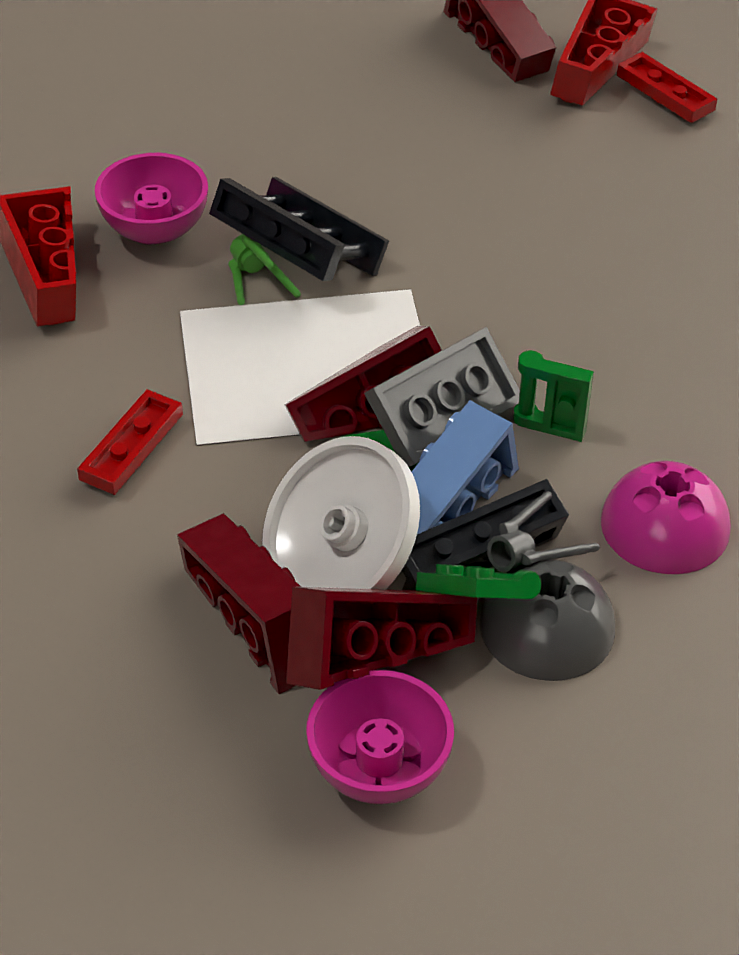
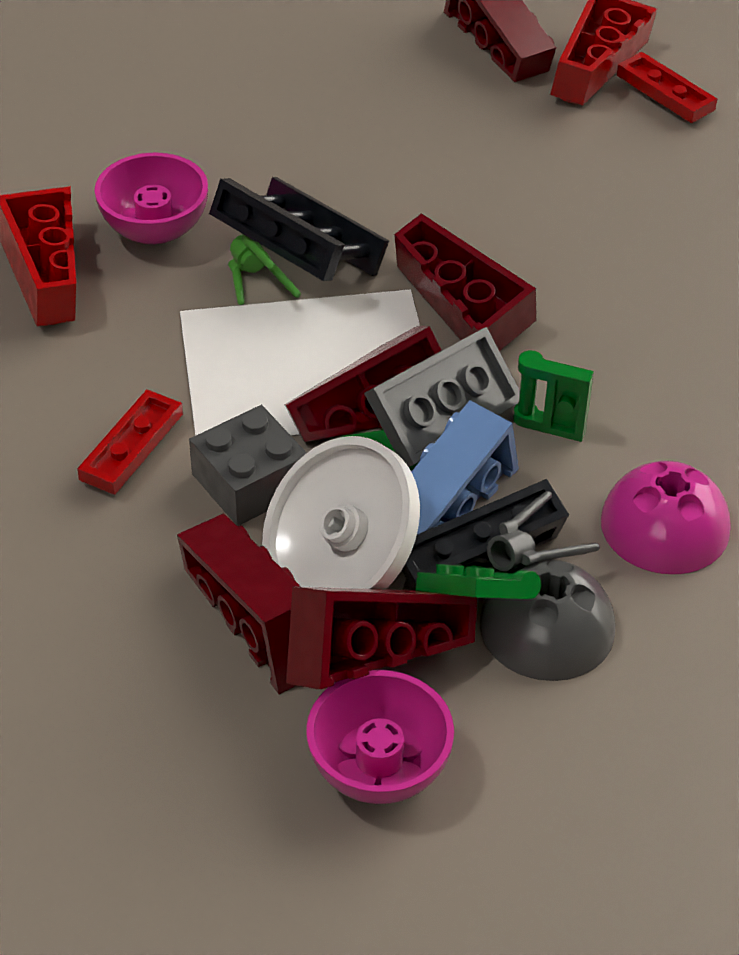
(244, 462): none -> dark grey brick
(464, 283): none -> dark red wedge

